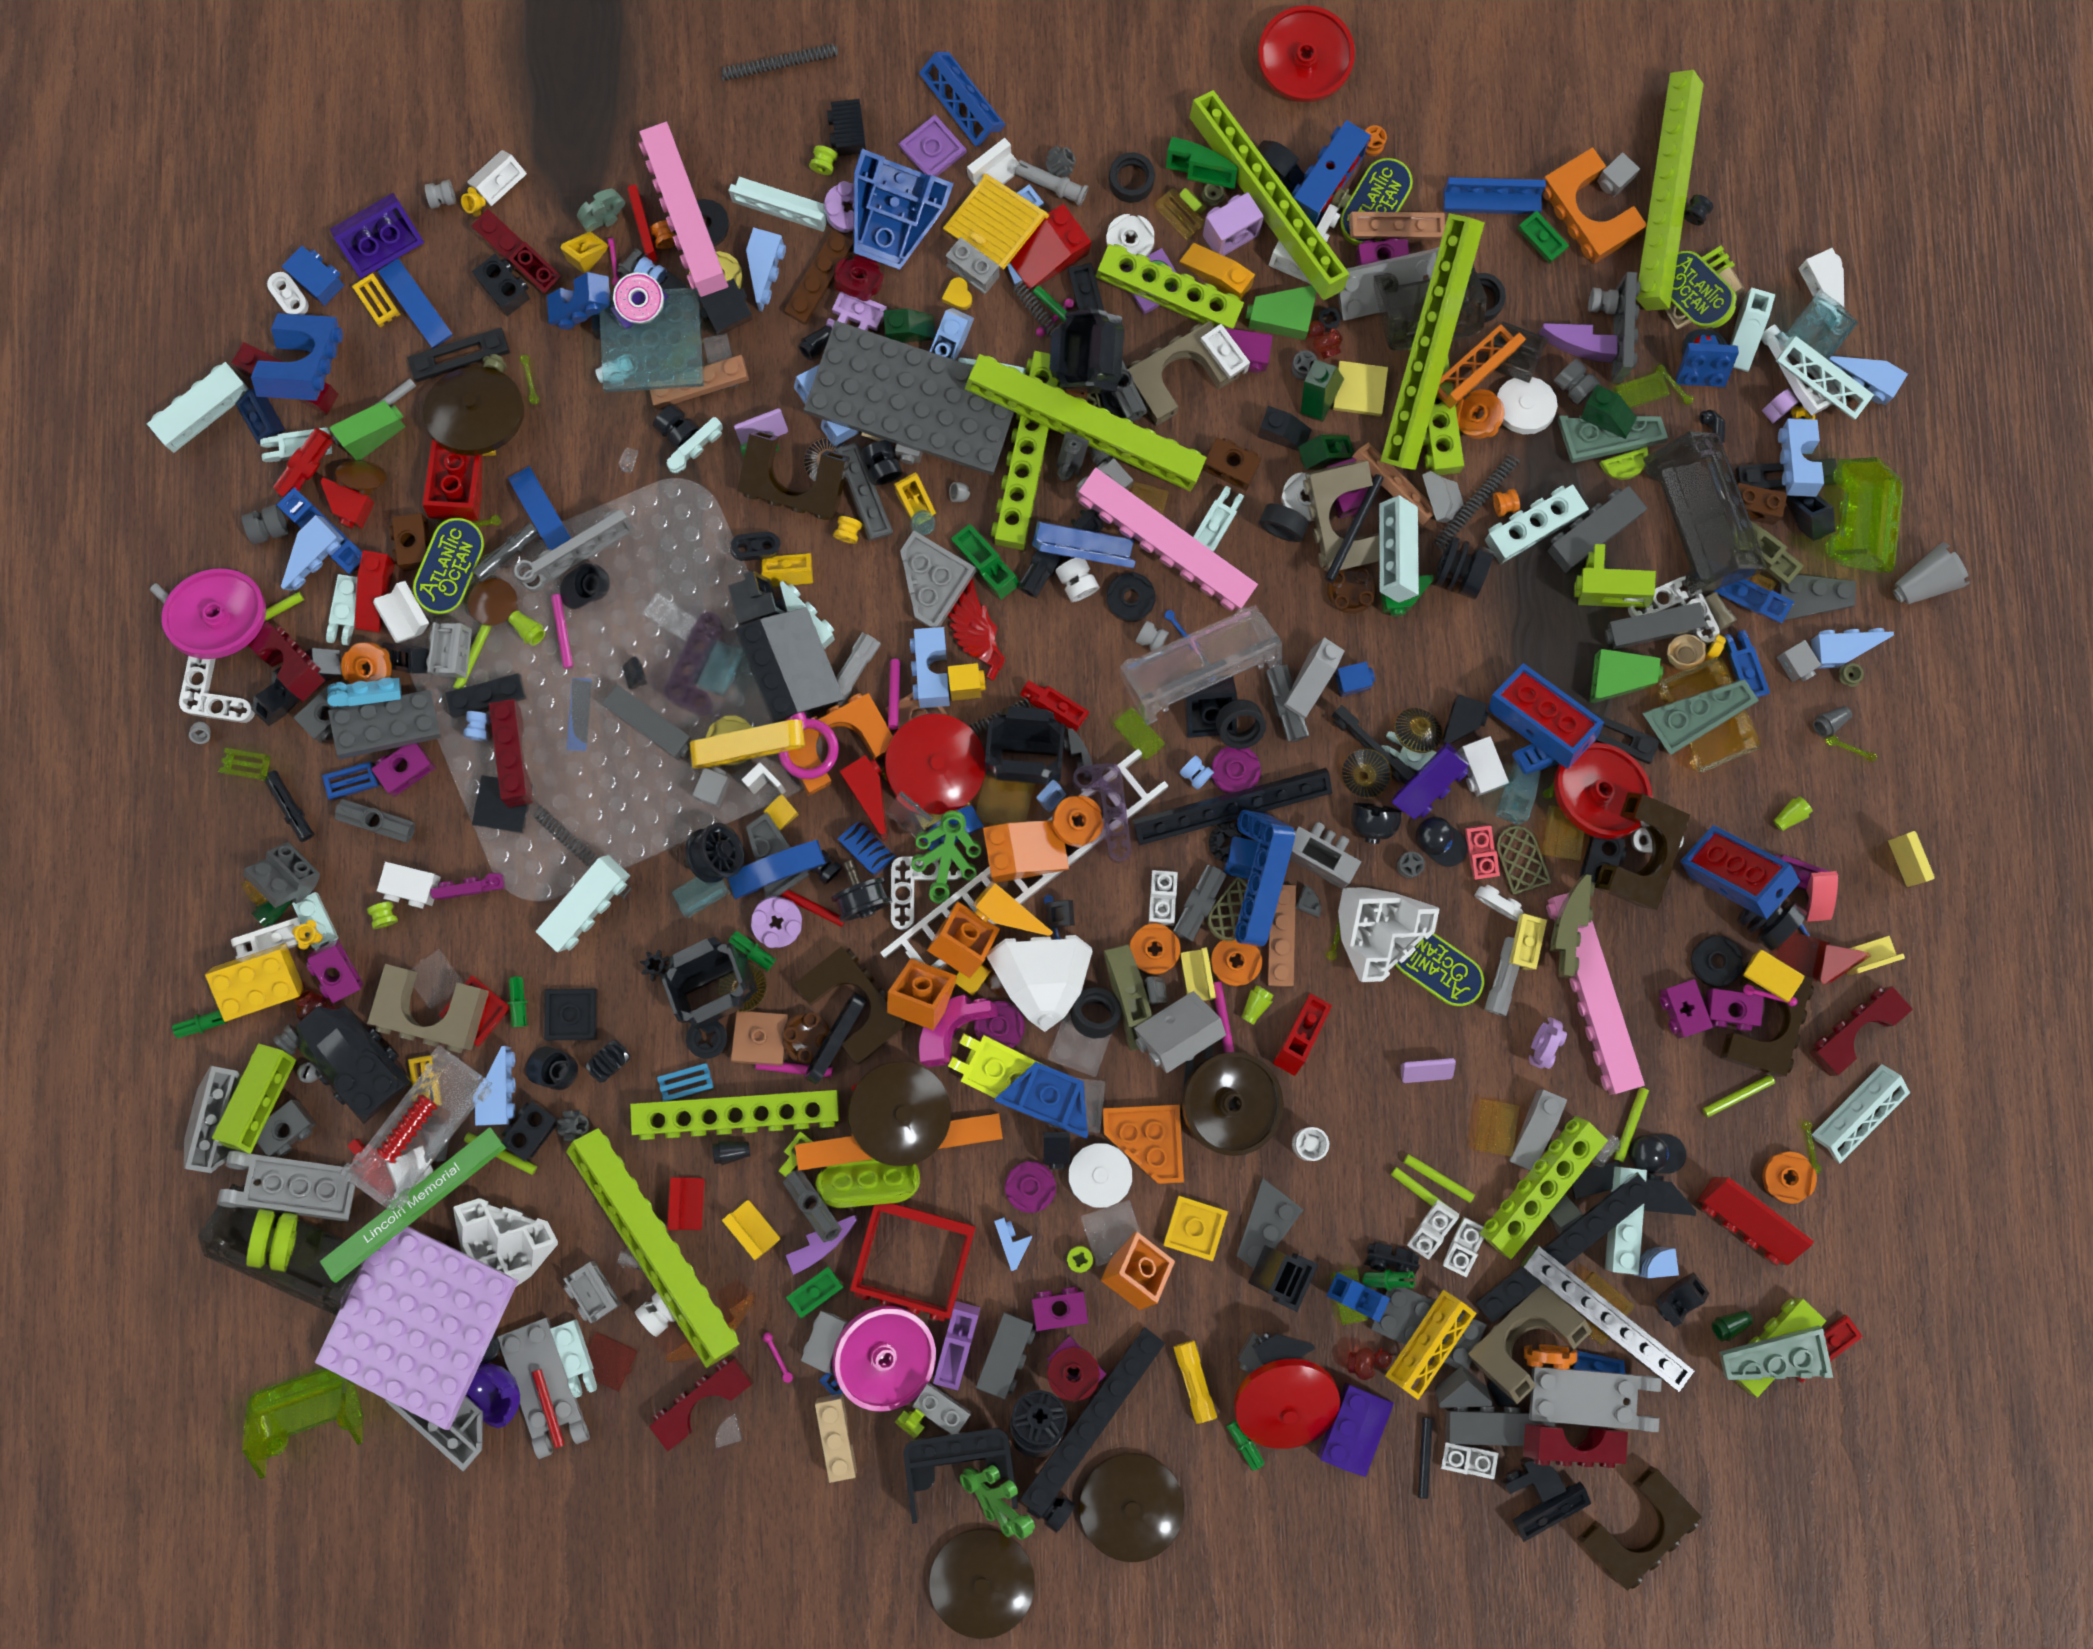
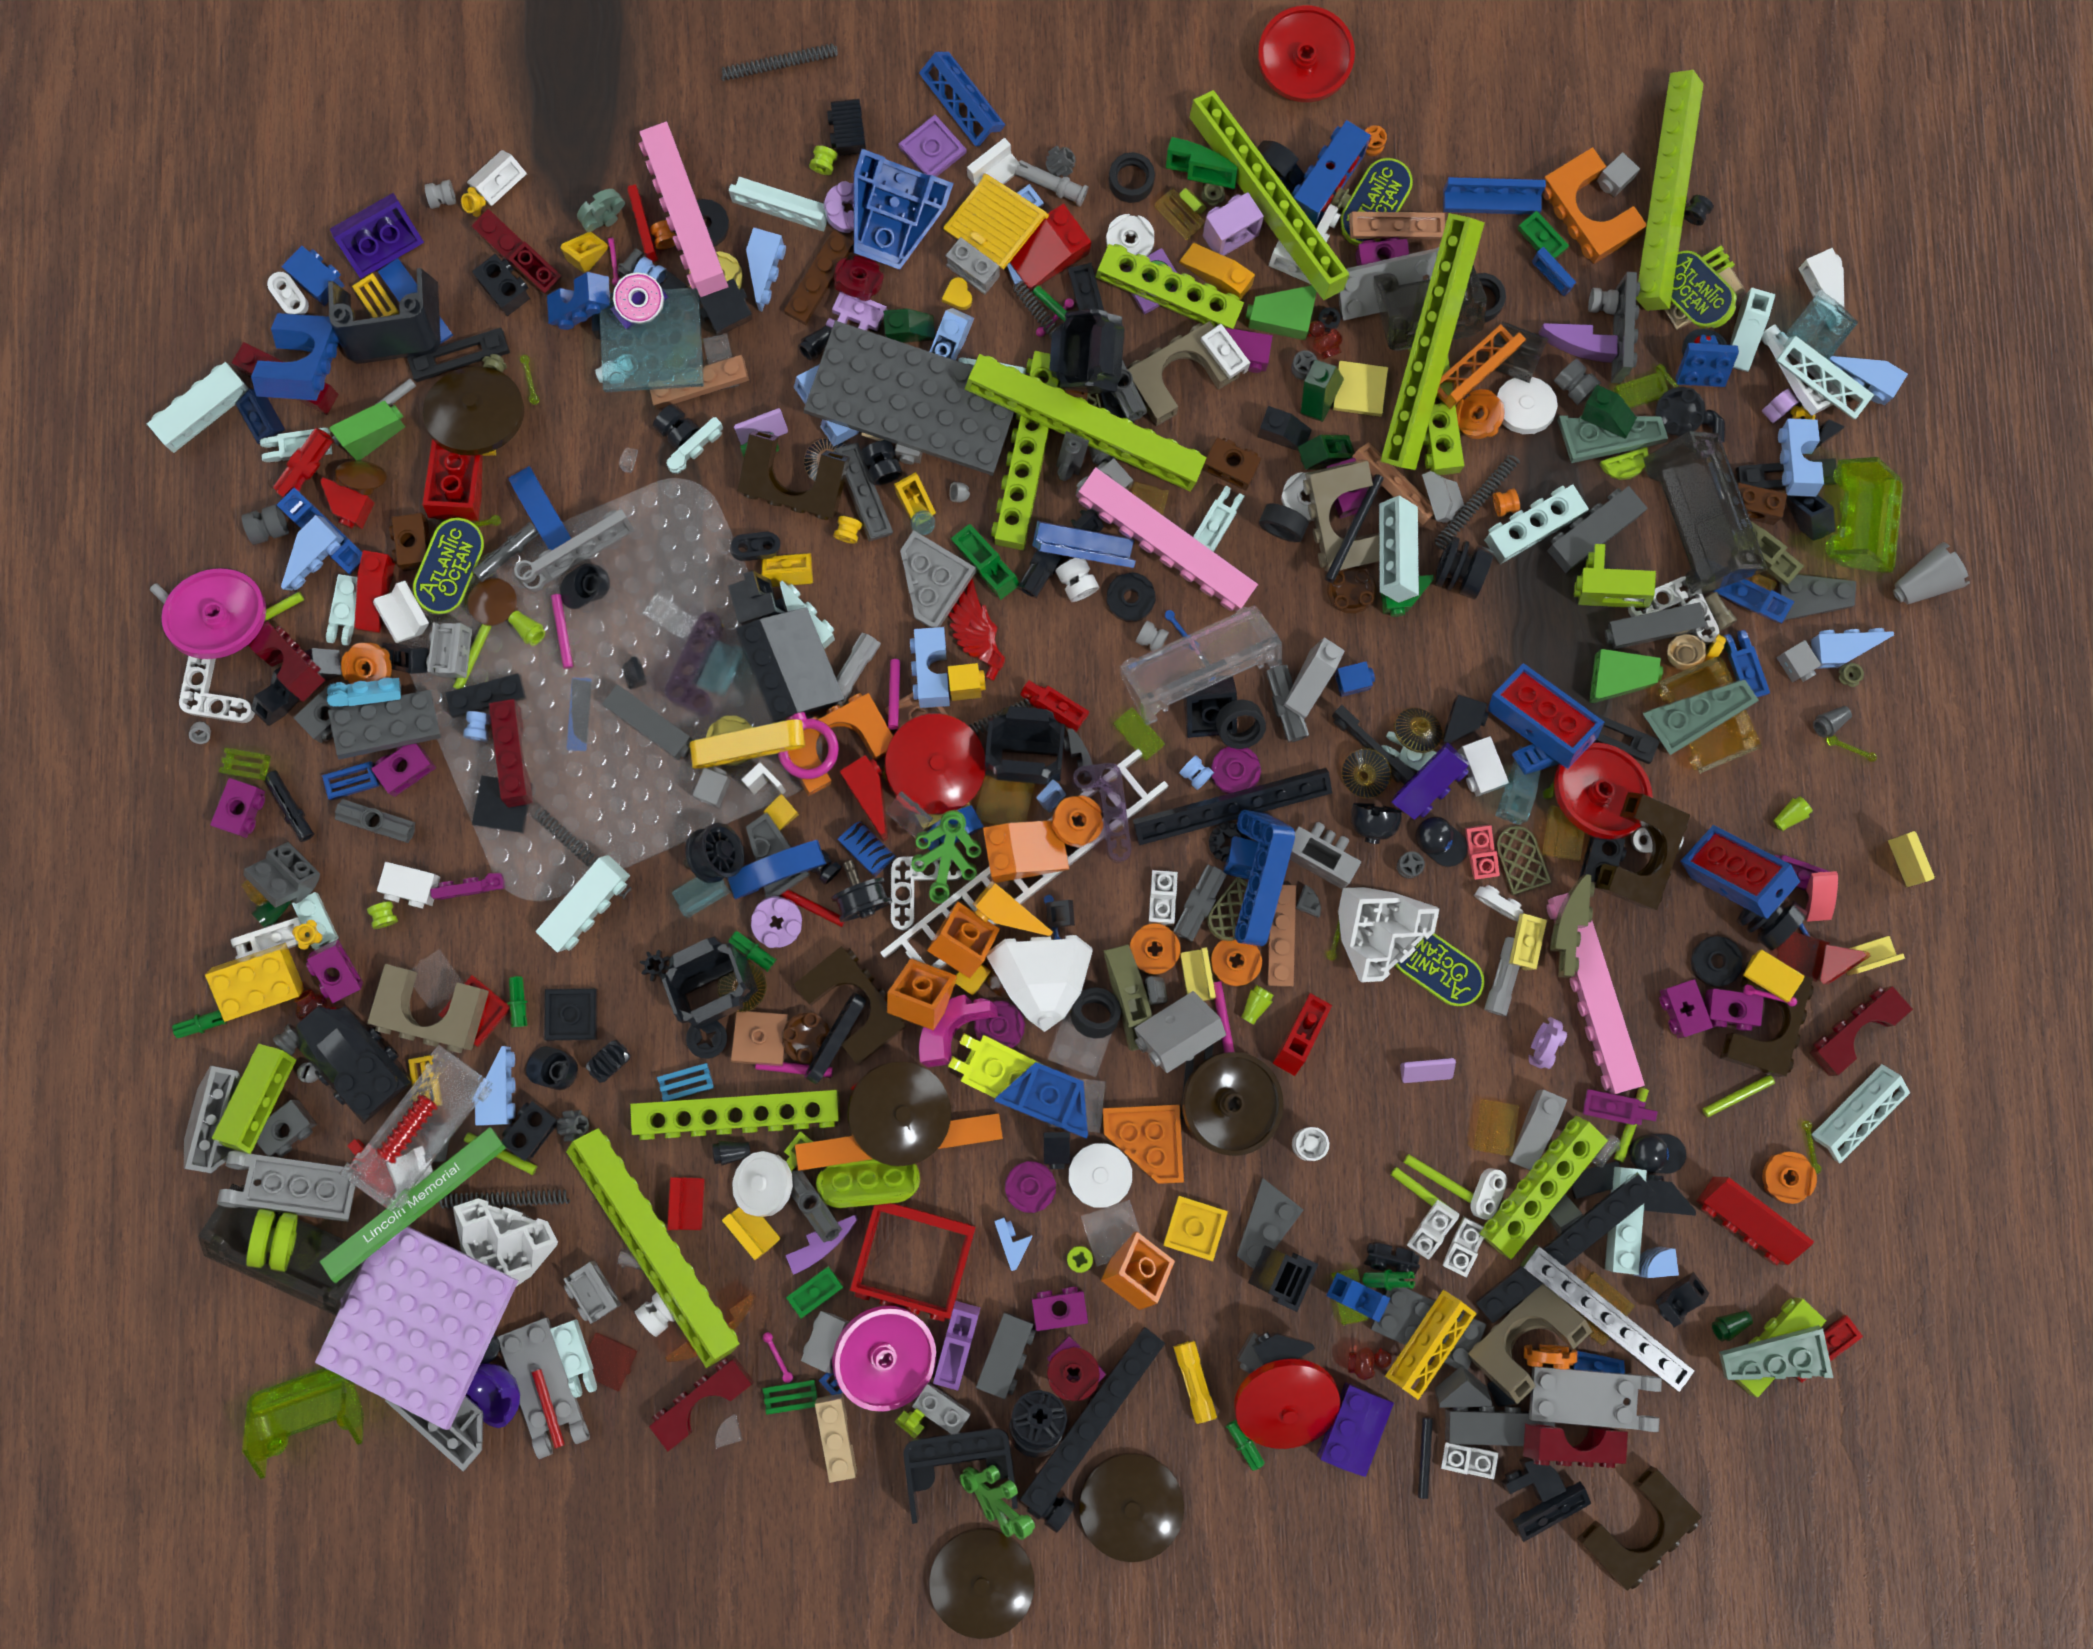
(233, 795): none -> magenta brick
(388, 337): none -> black windscreen
(507, 1197): none -> dark grey piece
(762, 1184): none -> white wheel
(768, 1400): none -> green tile
(1488, 1193): none -> white plate
(1553, 271): none -> blue tile
(1617, 1108): none -> magenta hinge
(1681, 410): none -> black dish
(1828, 431): none -> black slope

